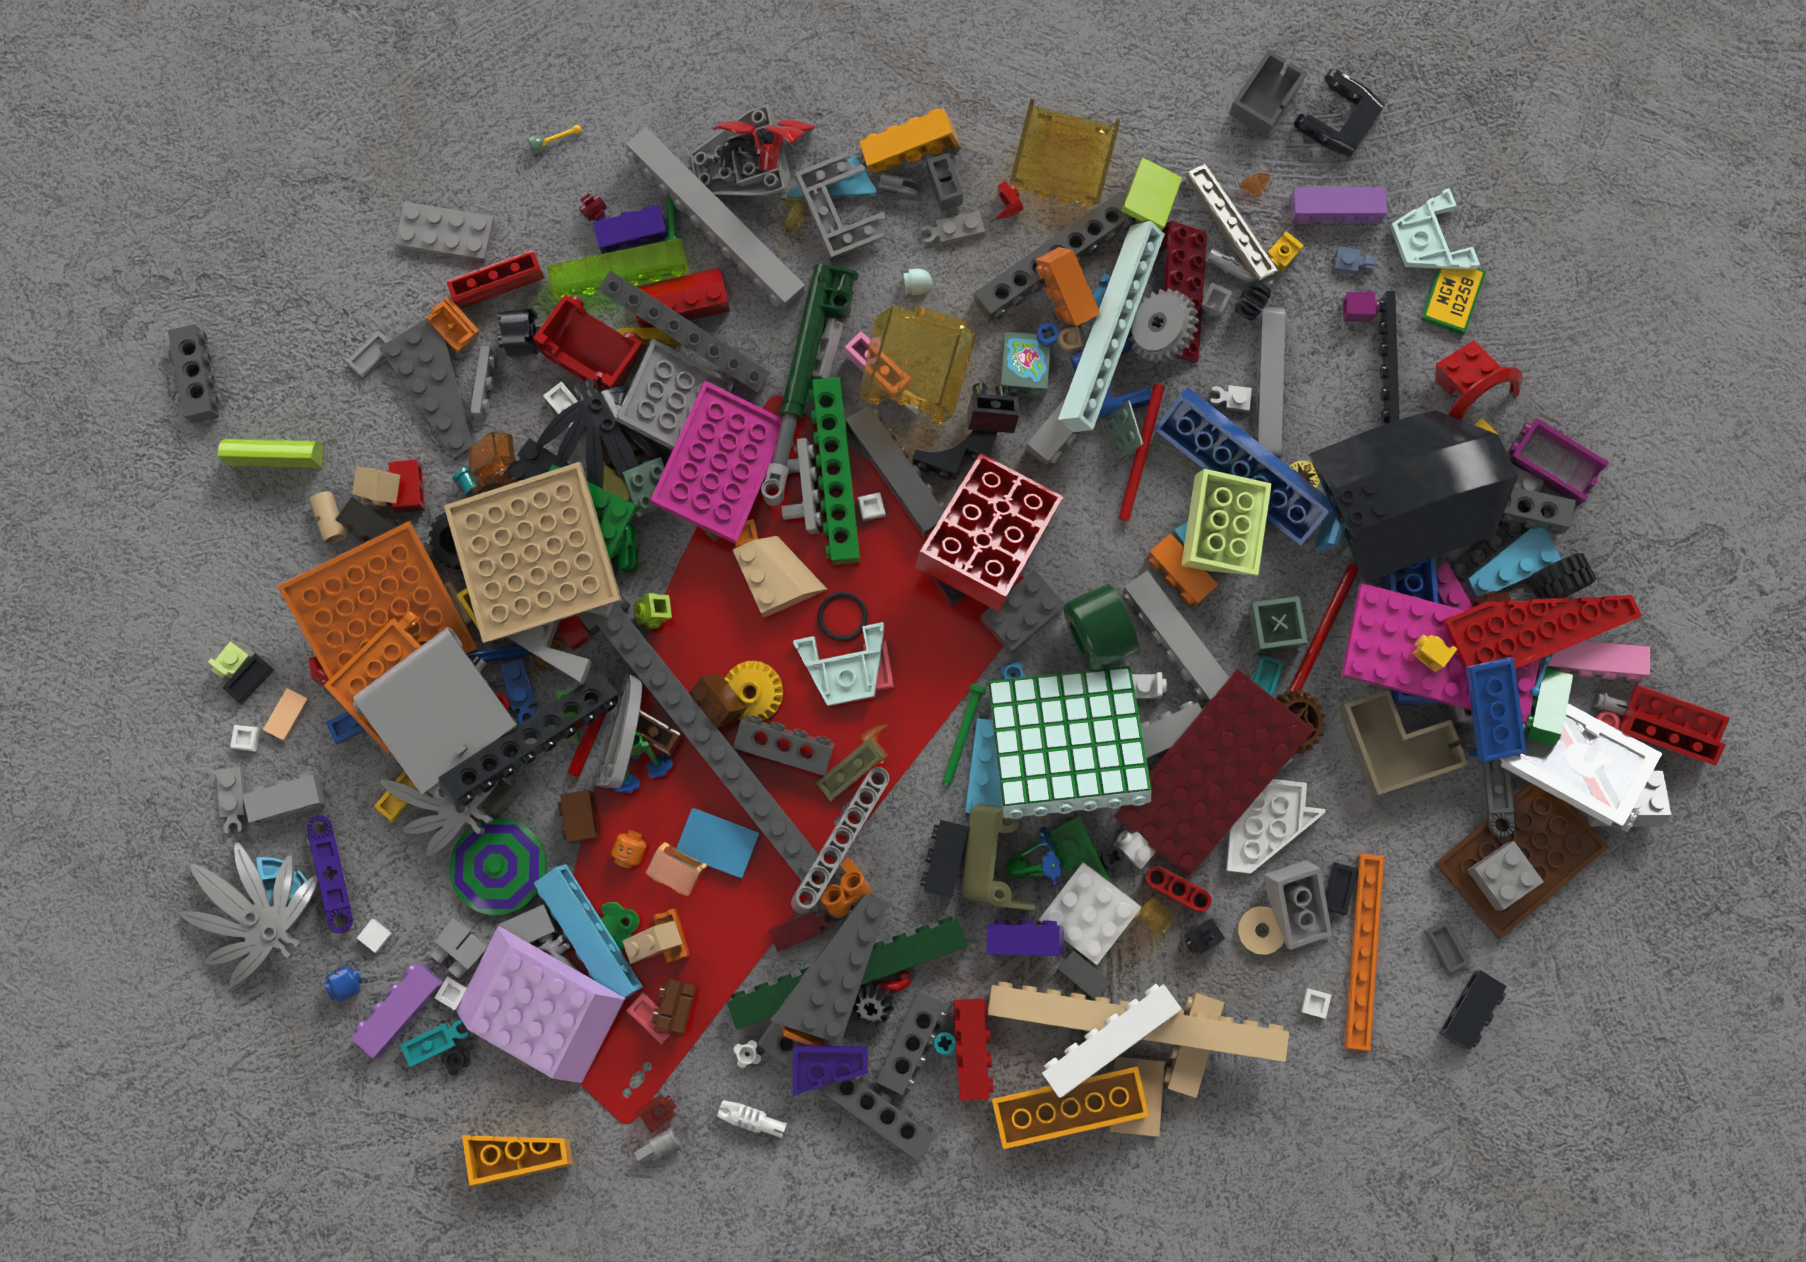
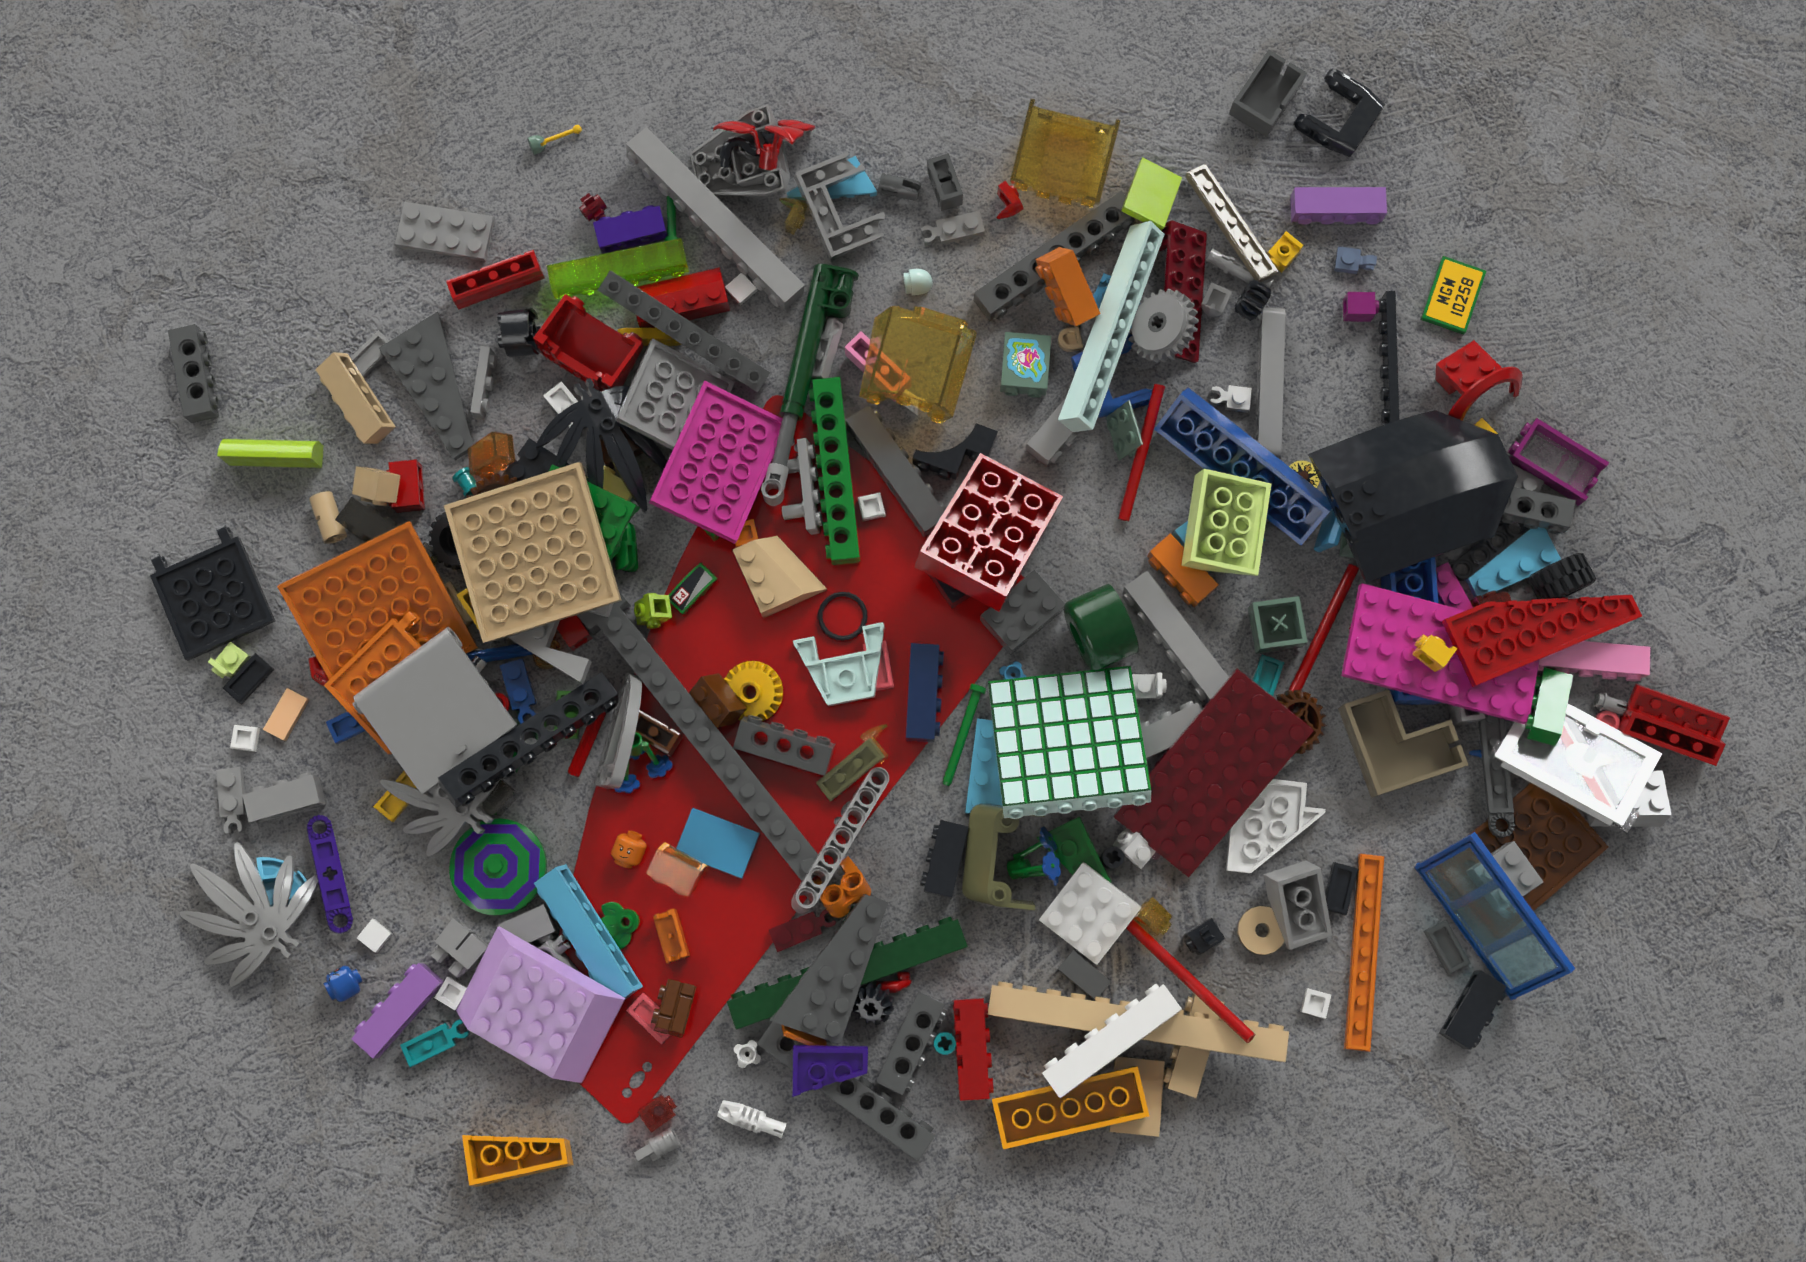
(211, 596): none -> black plate
(355, 398): none -> tan brick
(448, 1060): black plate -> none
(453, 325): orange hinge -> none
(579, 817): reddish brown brick -> none
(642, 482): sand green hinge -> none
(652, 942): tan brick -> none
(691, 588): none -> slope
(741, 289): none -> white tile
(910, 141): light orange wedge -> none
(923, 692): none -> dark blue brick
(992, 412): black brick -> none
(1025, 938): dark purple brick -> none
(1051, 340): blue bush -> none
(1189, 889): red beam -> none
(1190, 981): none -> red piece
(1255, 183): clear orange tile -> none
(1423, 242): light aqua wing -> none
(1494, 916): none -> clear light blue door
(1496, 709): blue tile -> none
(1535, 691): dark azure hinge -> none

